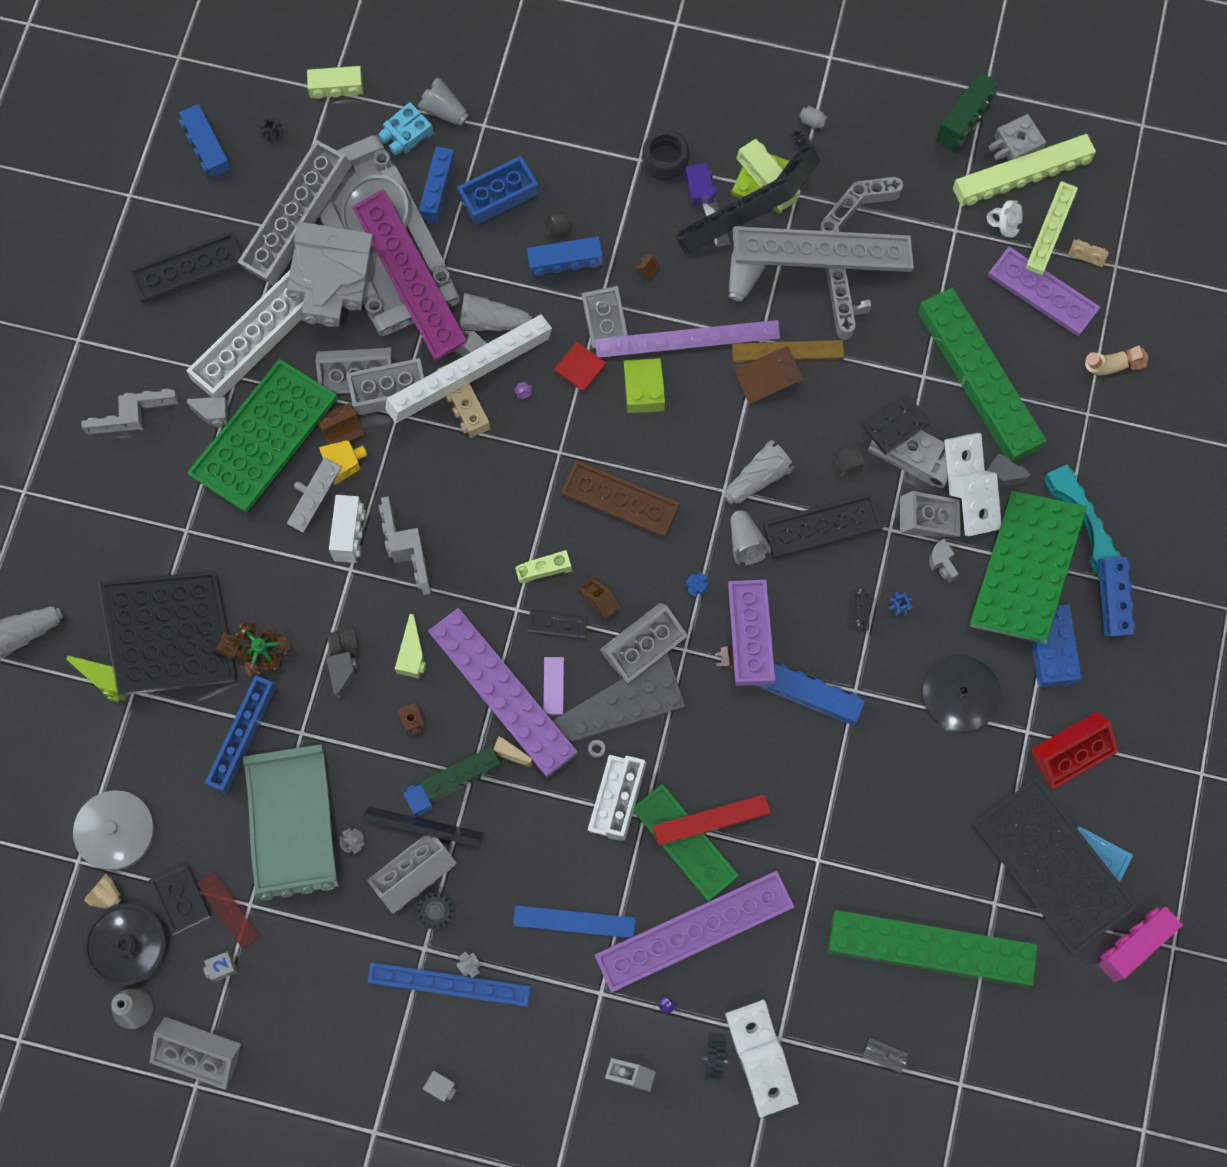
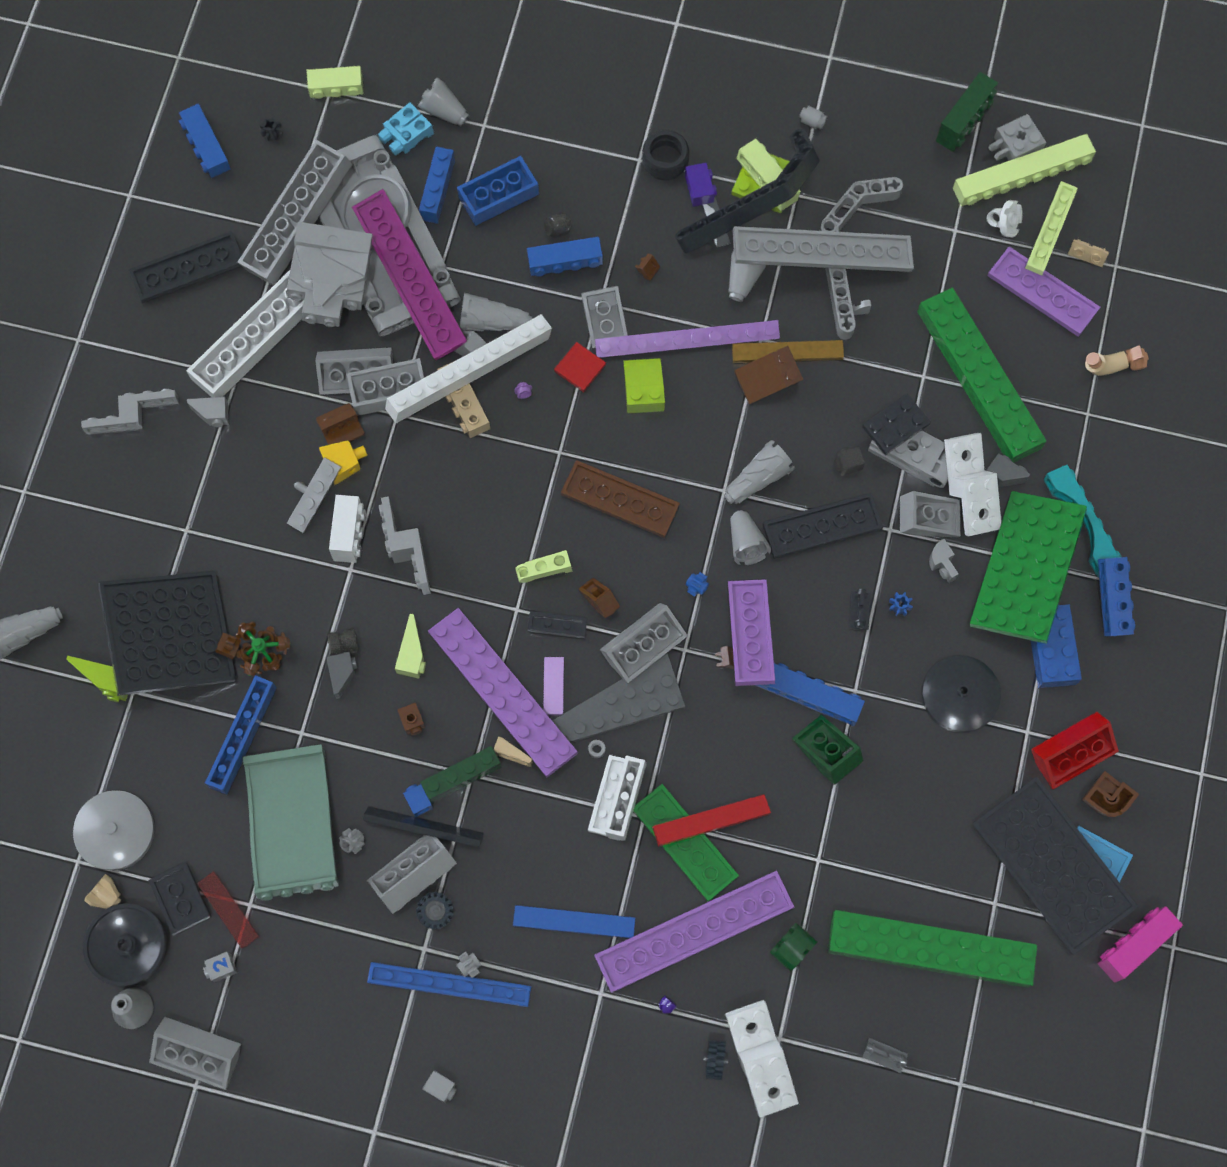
(262, 435): green plate -> none
(630, 1074): light grey slope -> none
(793, 947): none -> dark green brick
(829, 749): none -> dark green slope
(1110, 796): none -> reddish brown brick

